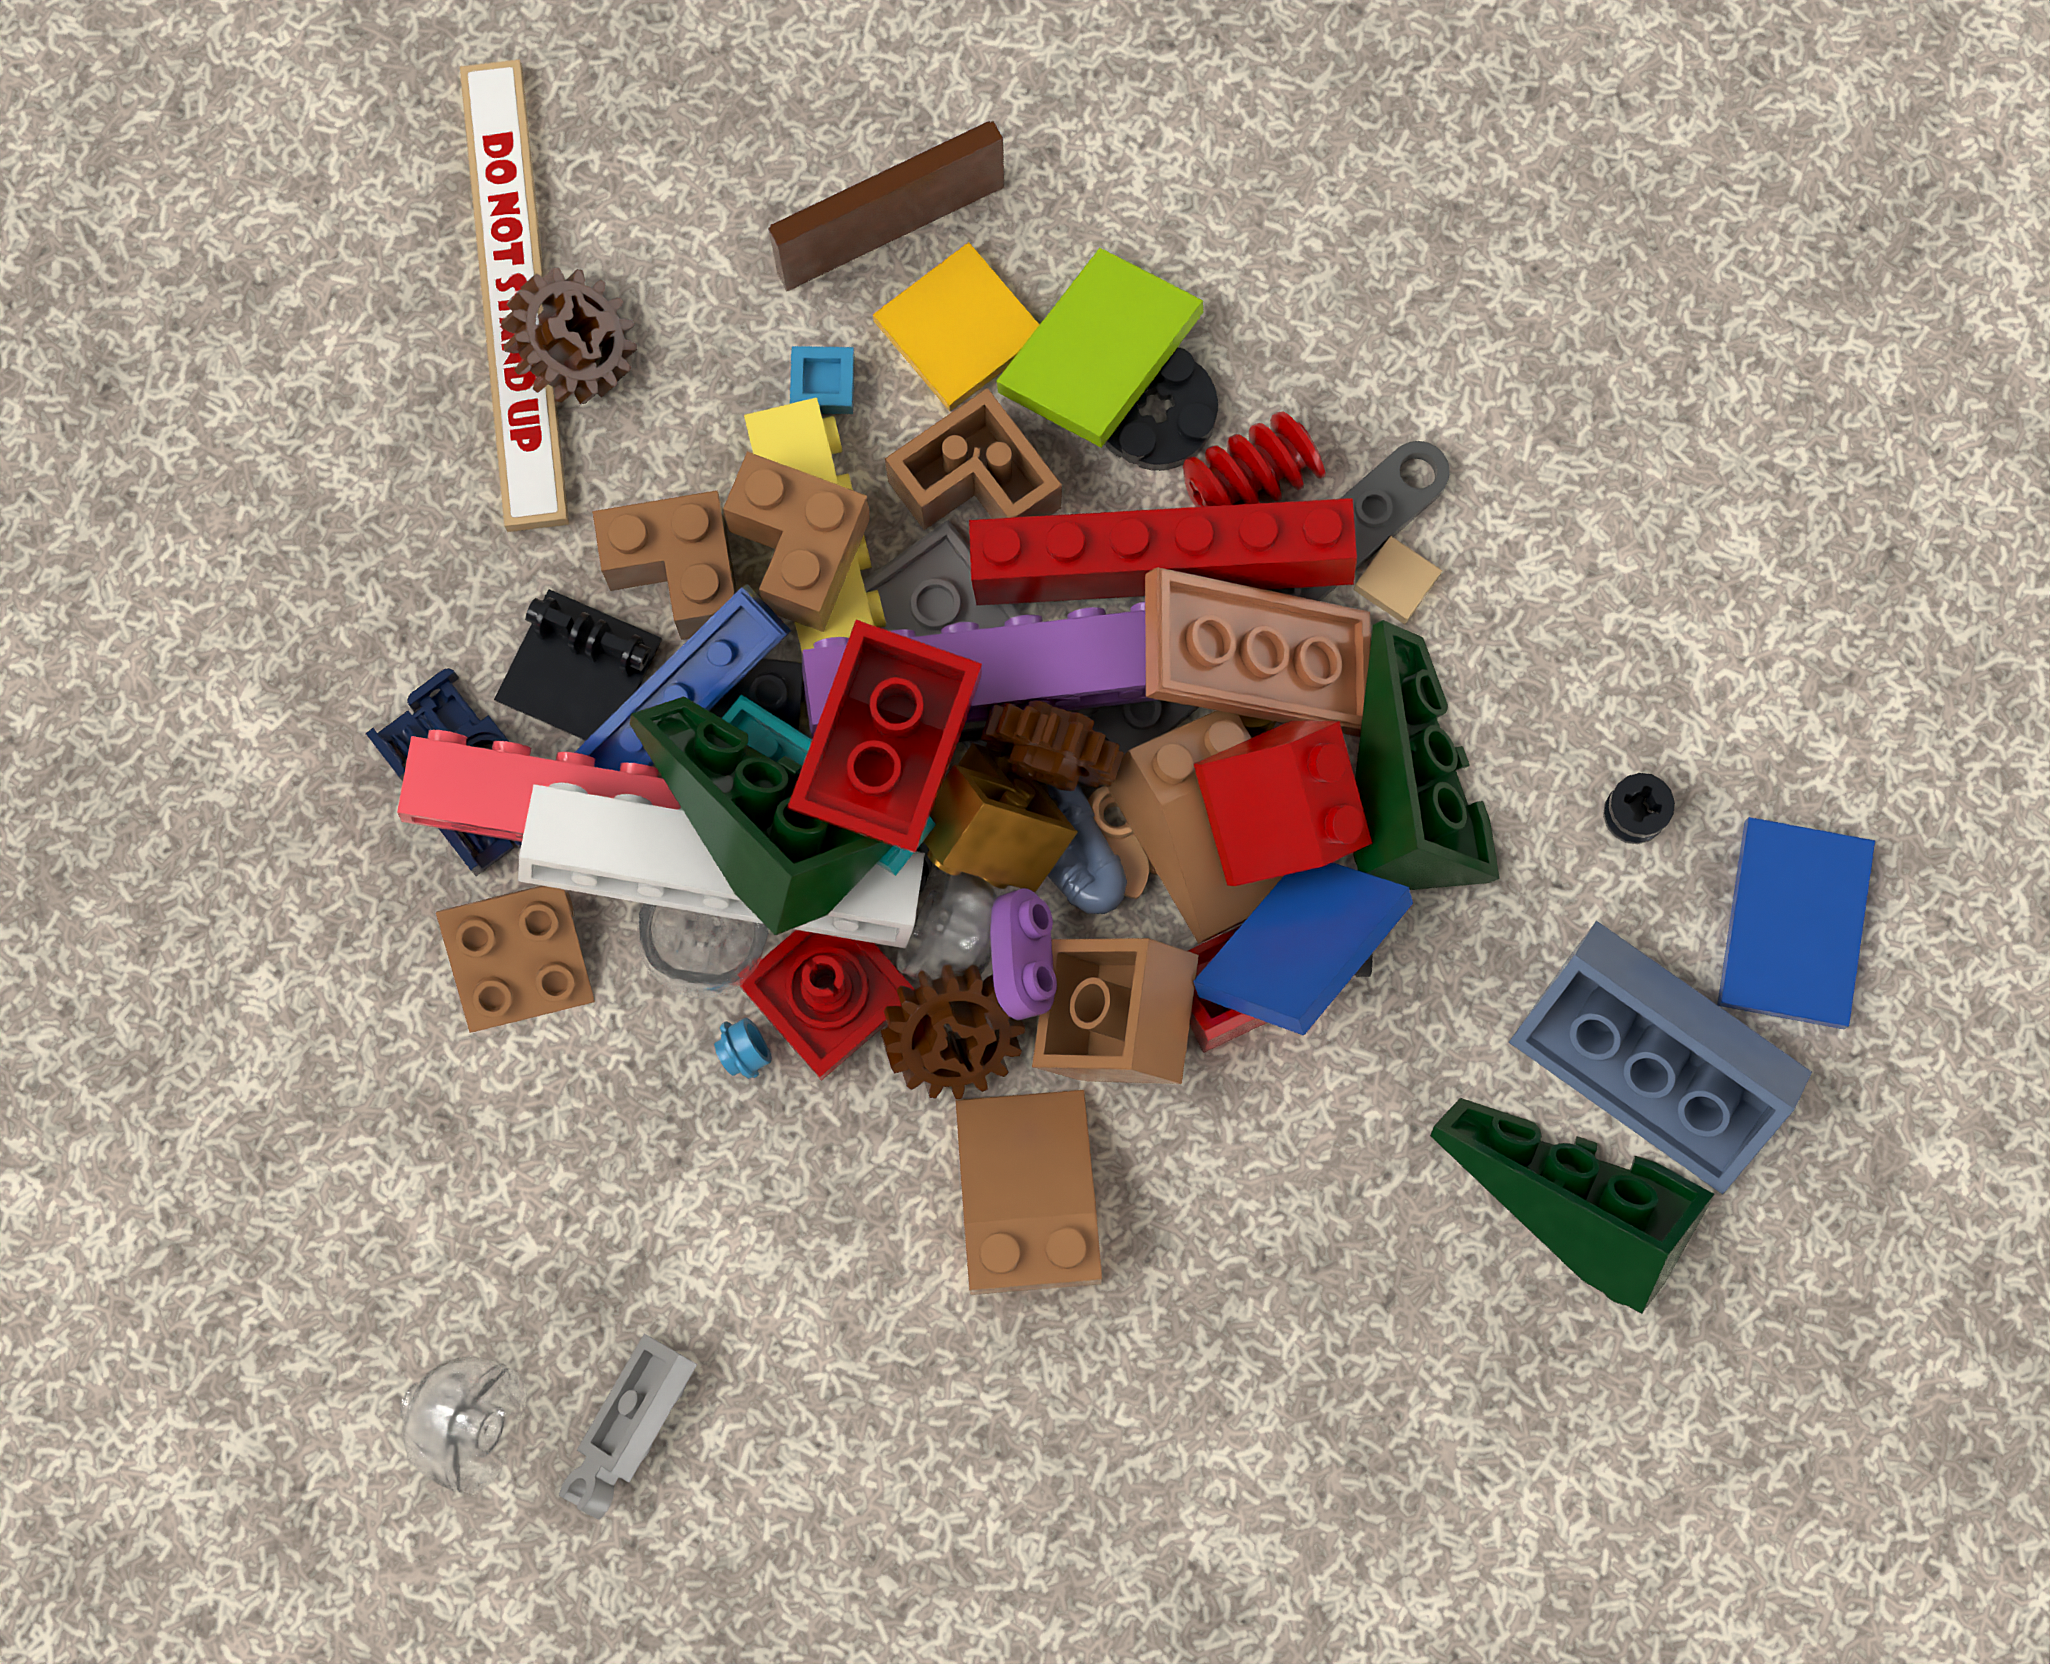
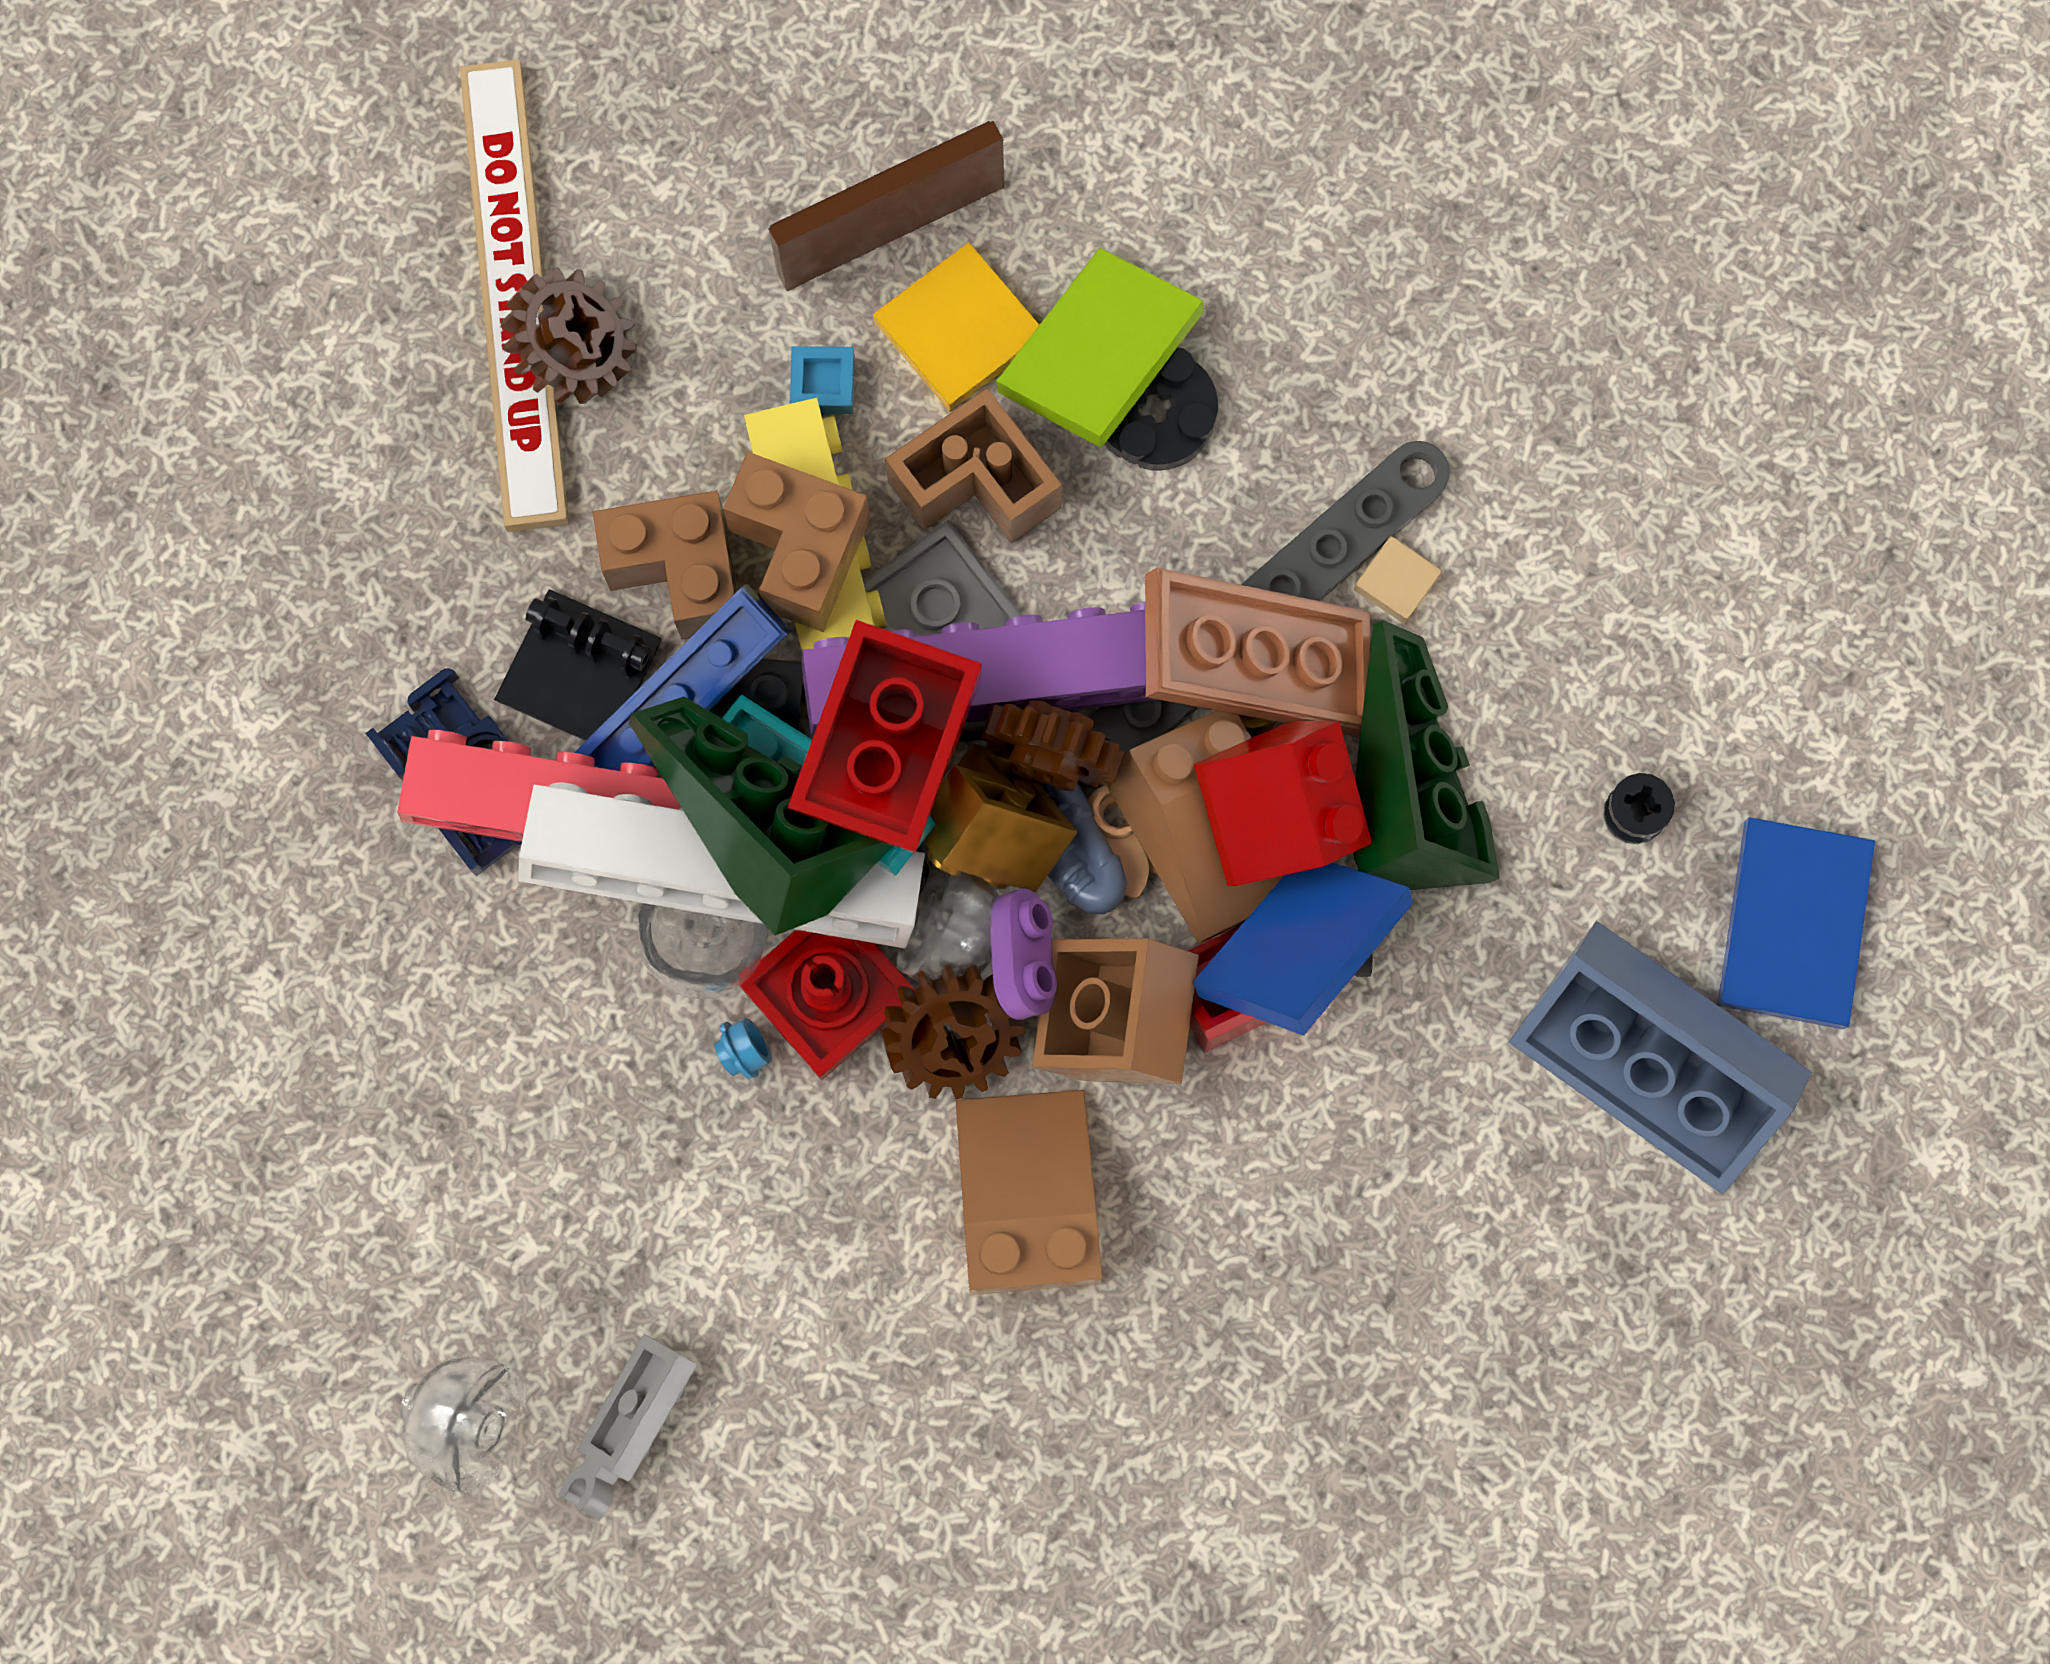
(515, 956): medium nougat hinge -> none
(1112, 551): red brick -> none
(1253, 464): red piece -> none
(1600, 1219): dark green wedge -> none

